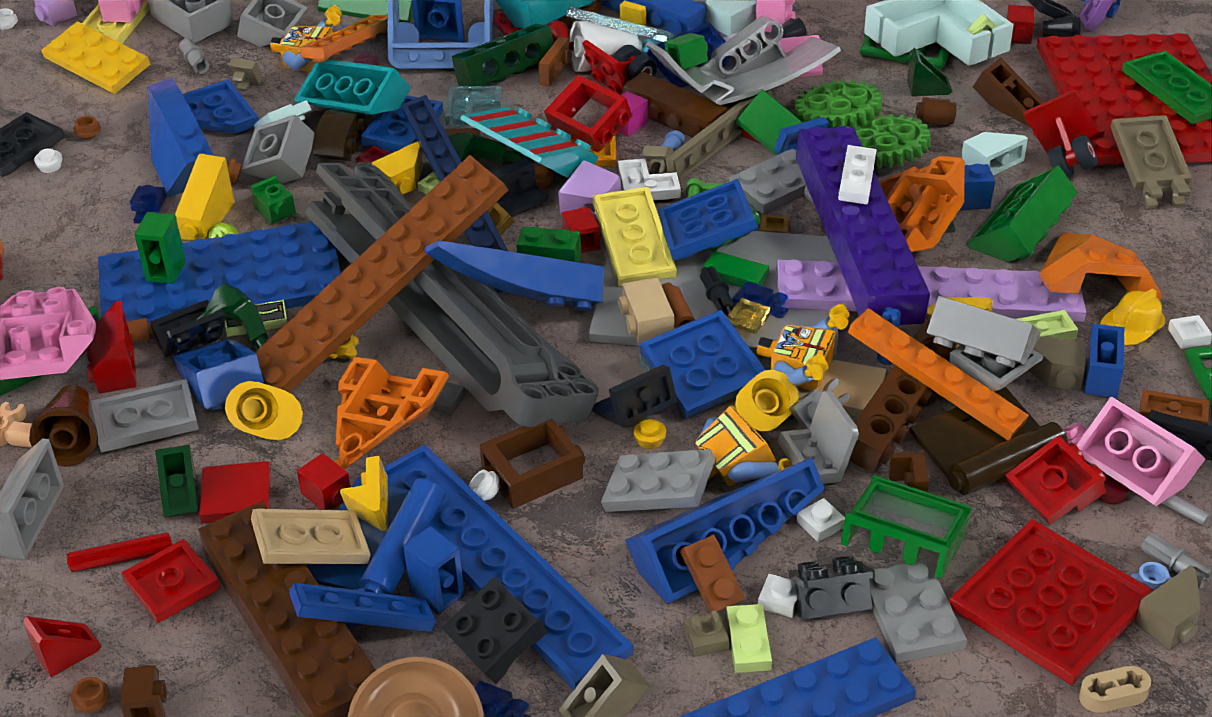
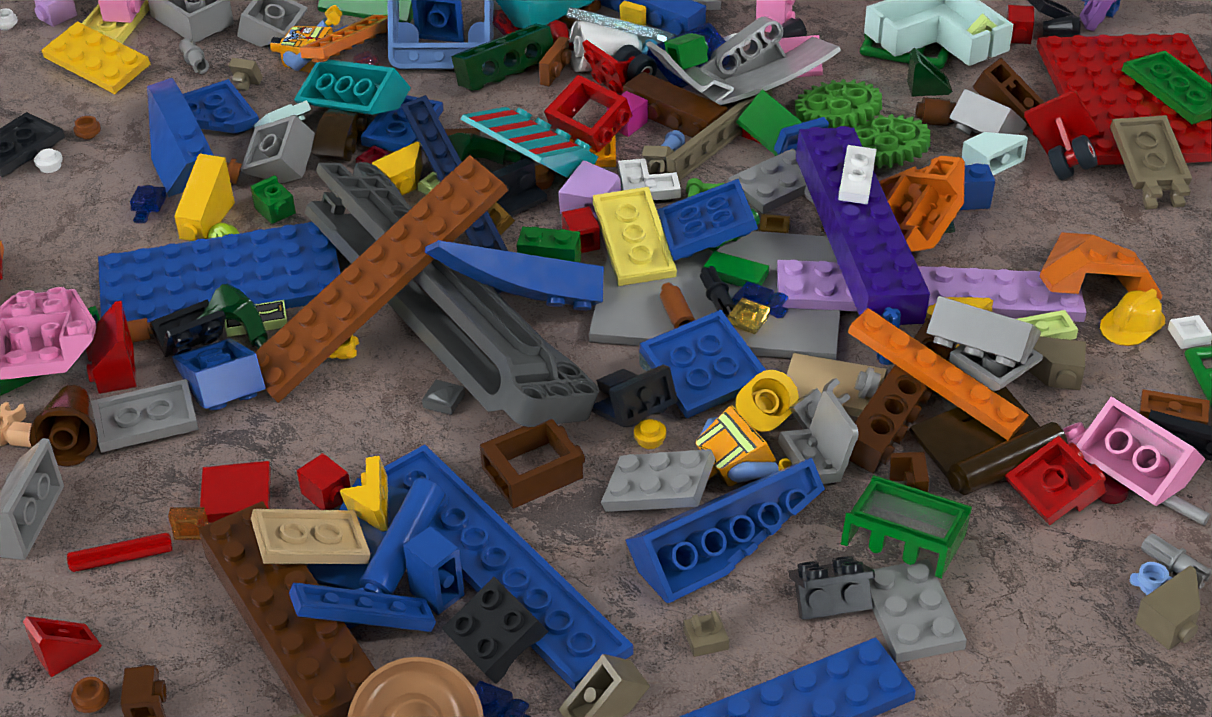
(160, 247): green brick -> none
(170, 580): red plate -> none
(177, 481): dark green slope -> none
(187, 521): none -> clear orange tile
(263, 410): yellow piece -> none
(380, 406): orange wedge -> none
(470, 98): clear light blue plate -> none
(485, 484): white plate -> none
(614, 379): none -> black tile
(646, 309): tan brick -> none
(712, 574): dark orange plate -> none
(730, 15): light aqua slope -> none
(749, 638): yellowish green plate -> none
(779, 595): white plate -> none
(806, 350): torso -> none
(820, 520): white plate -> none
(867, 383): none -> light grey plate
(982, 115): none -> slope
(1024, 216): green slope -> none
(1050, 601): red plate -> none
(1104, 360): blue brick -> none
(1113, 686): tan beam -> none

